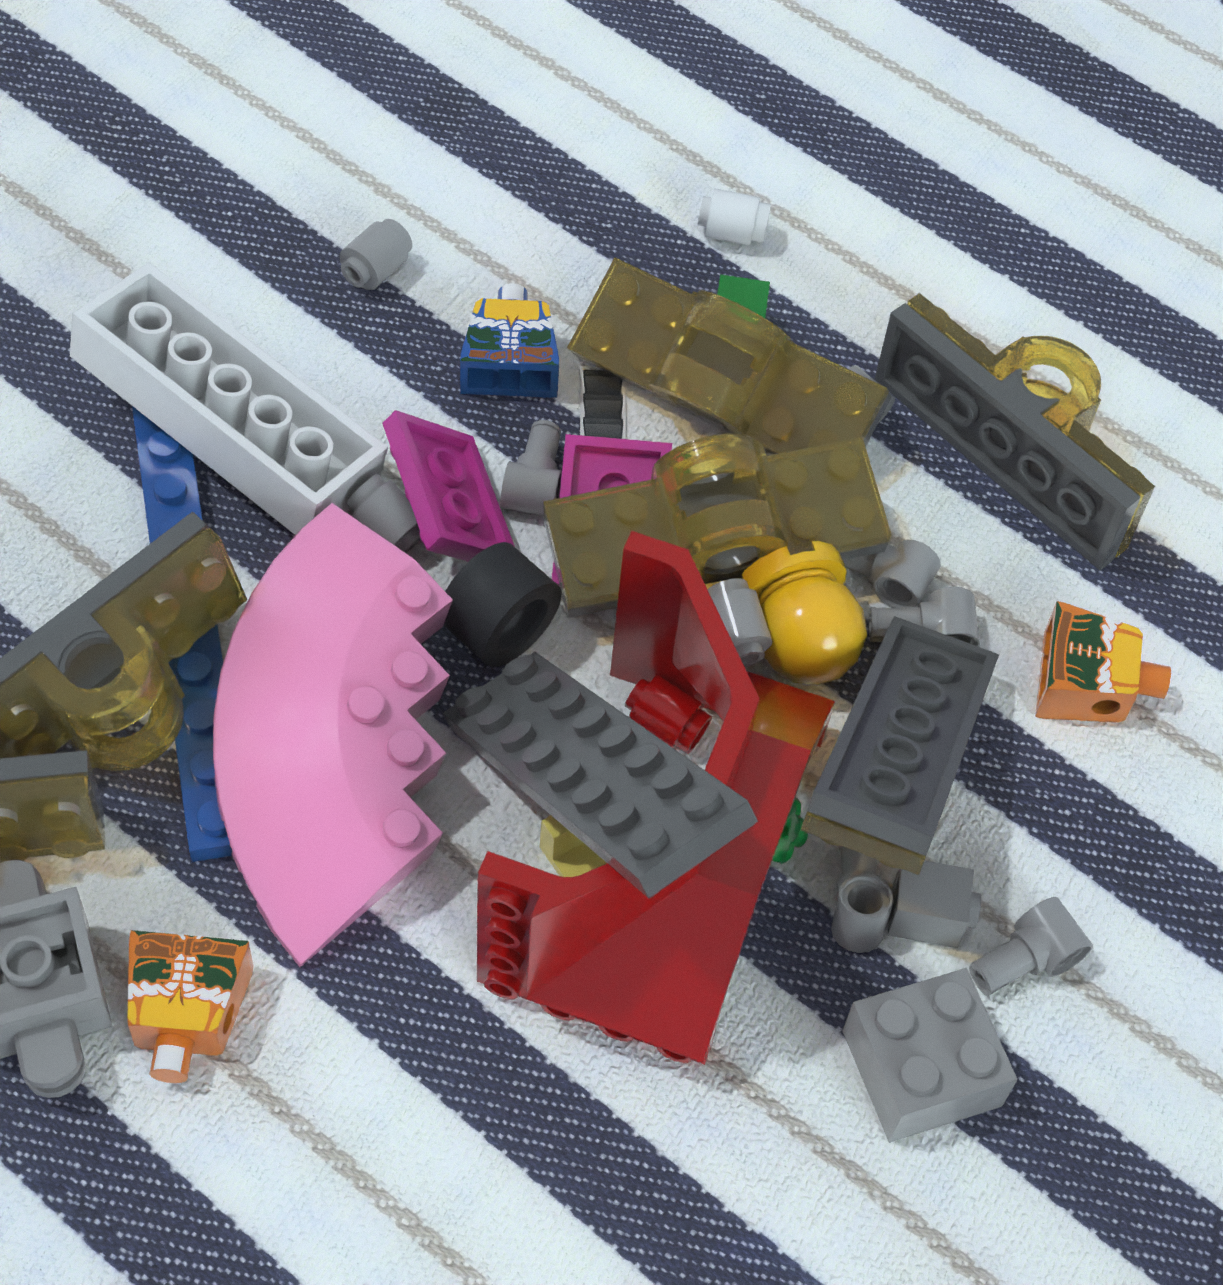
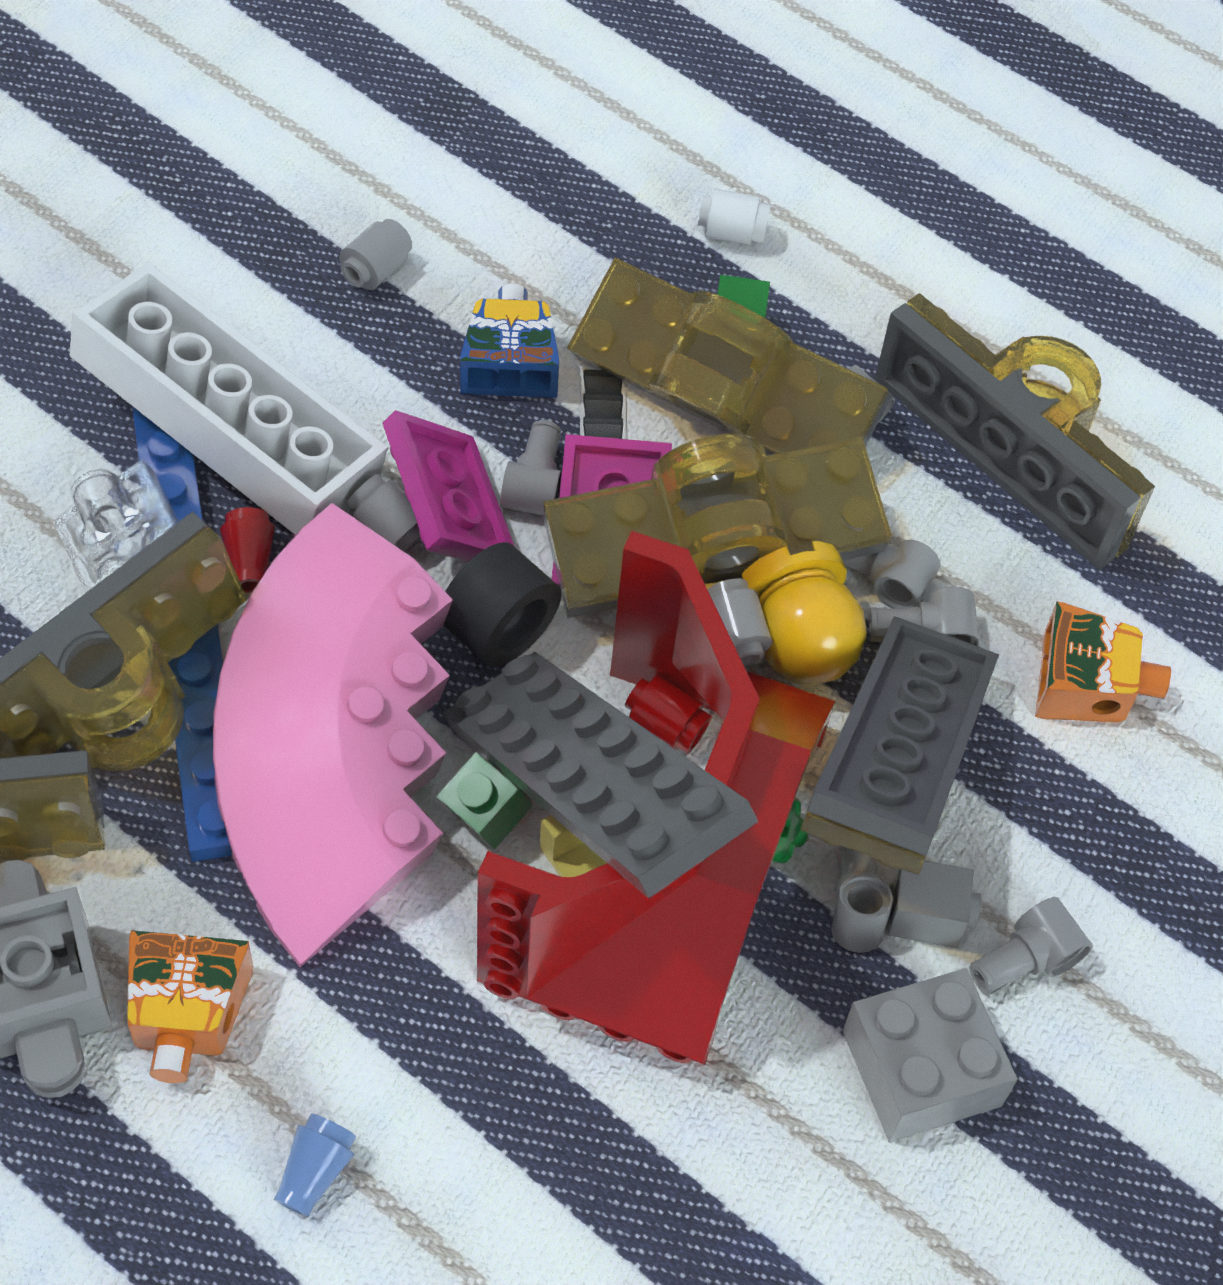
(112, 520): none -> clear plate
(248, 543): none -> red cone
(314, 1162): none -> medium blue cone
(485, 800): none -> brick

